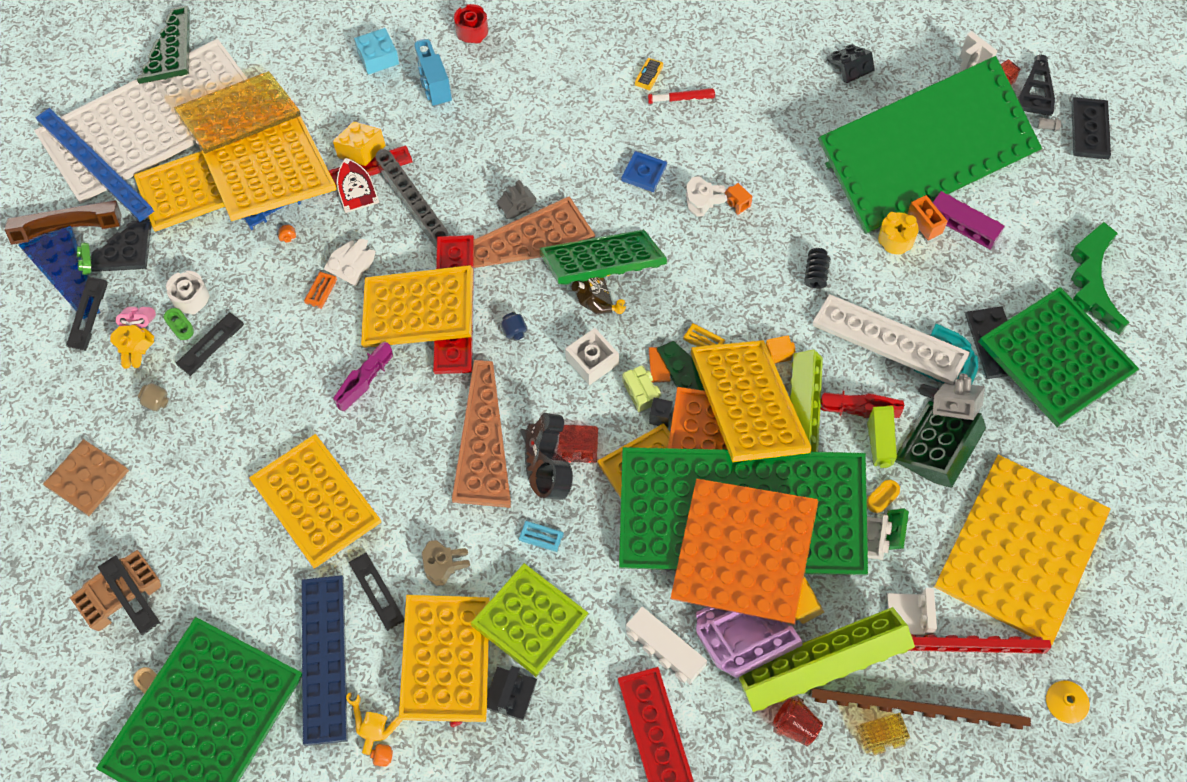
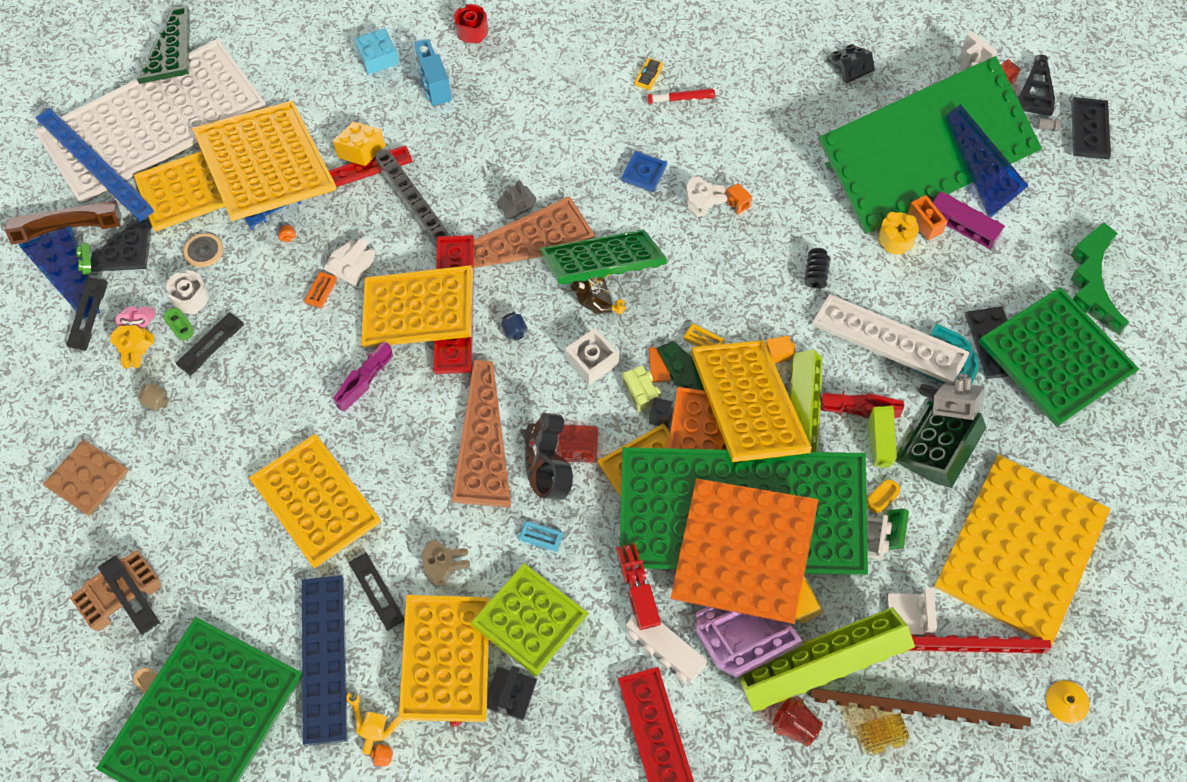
(212, 255): none -> wheel
(237, 112): clear yellow plate -> none
(355, 186): shield -> none
(640, 596): none -> red arm
(989, 169): none -> clear blue wing

